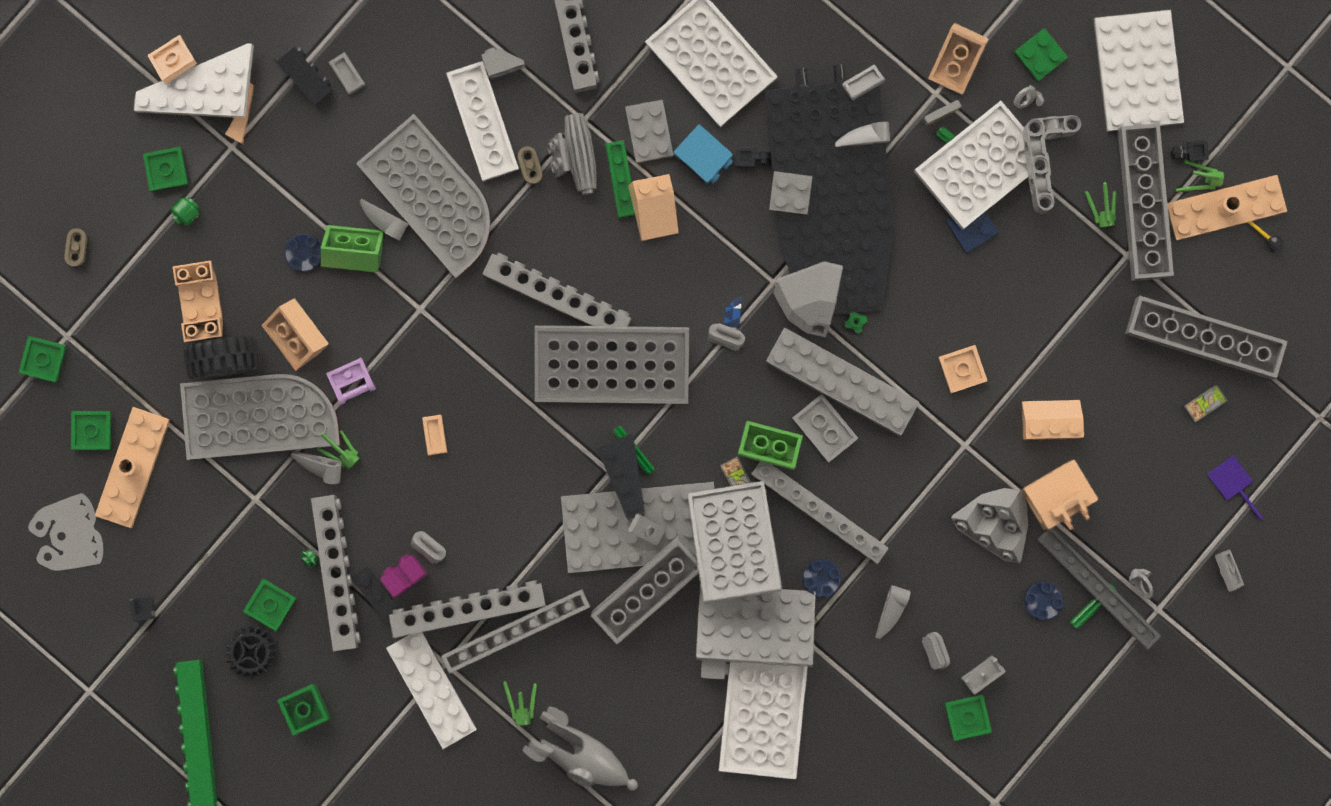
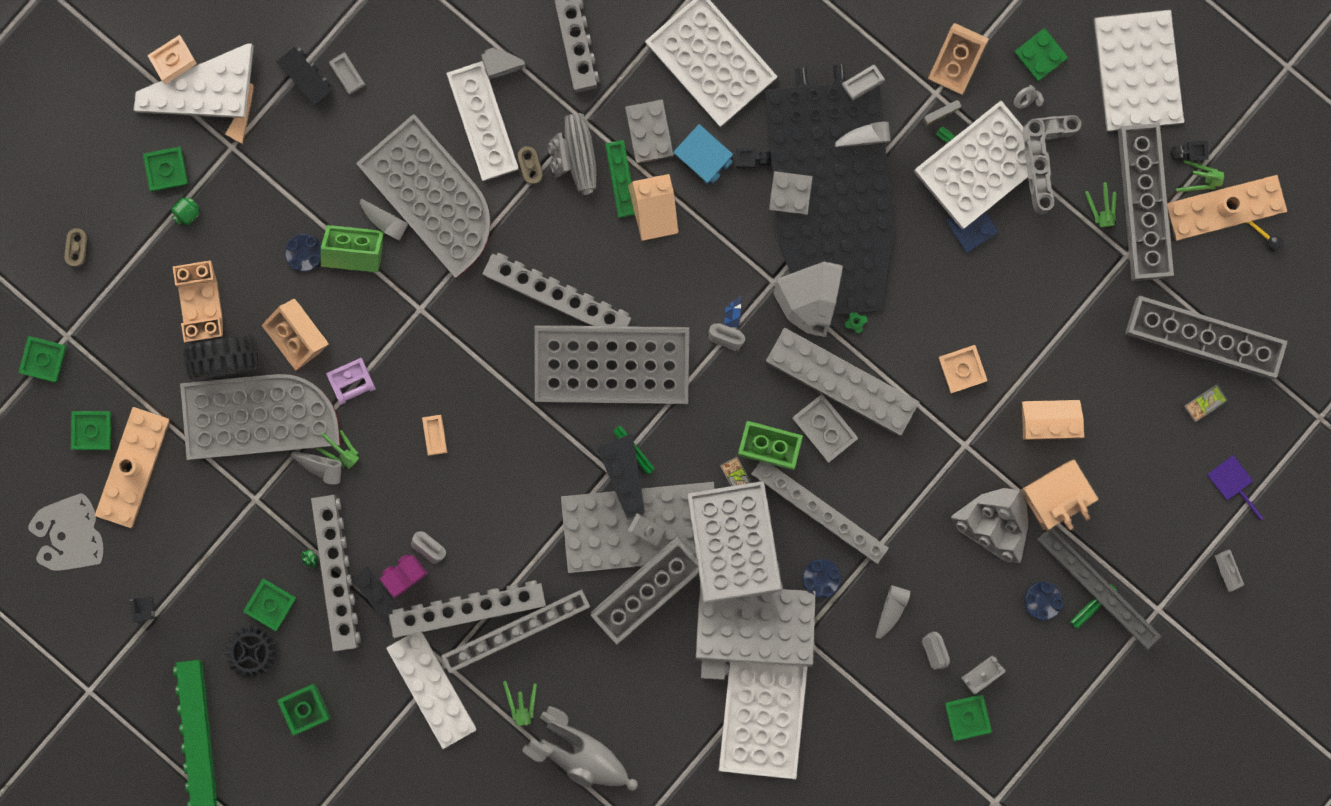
(1137, 577): light grey piece -> none

